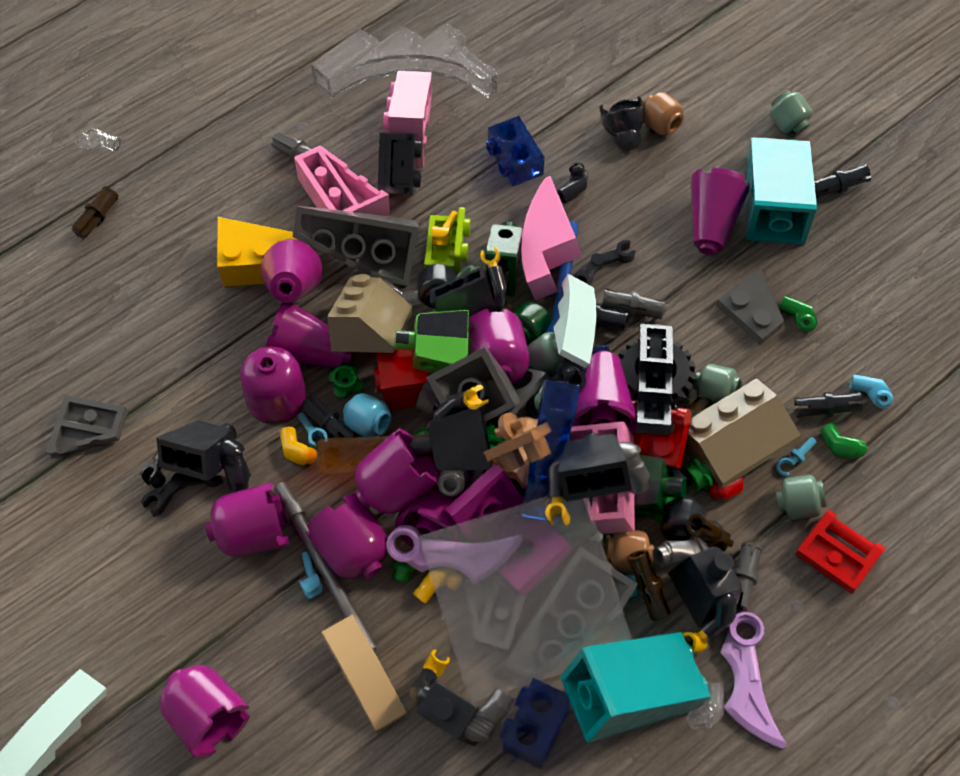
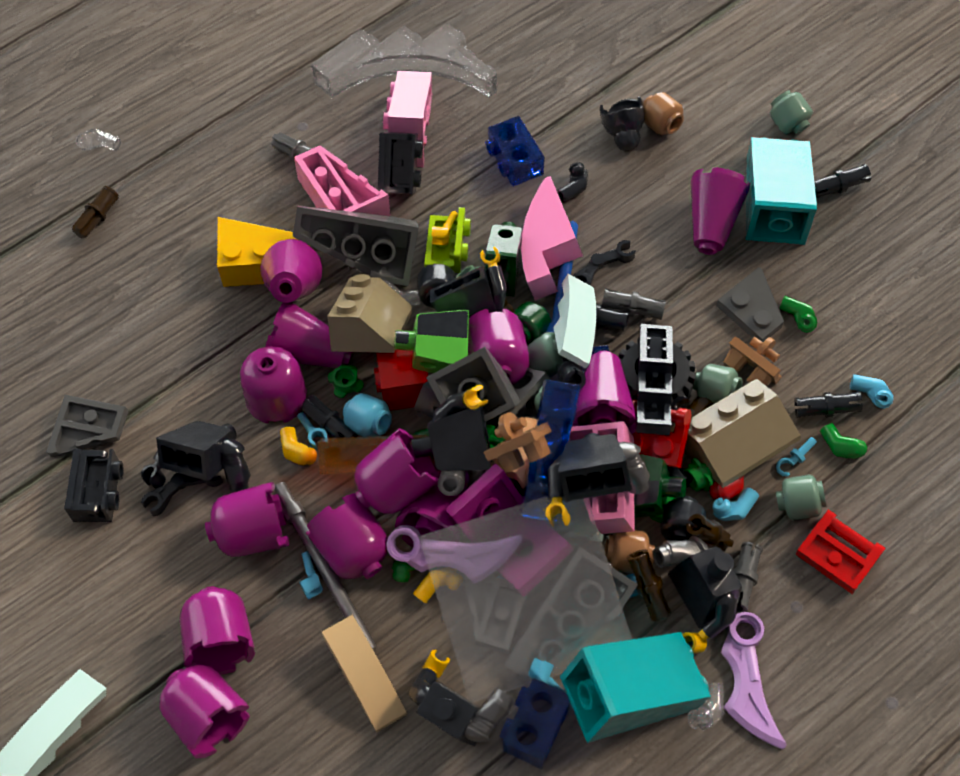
(93, 486): none -> black hinge
(215, 630): none -> magenta cylinder
(541, 671): none -> medium azure hand
(737, 509): none -> medium azure arm
(742, 354): none -> medium nougat hips

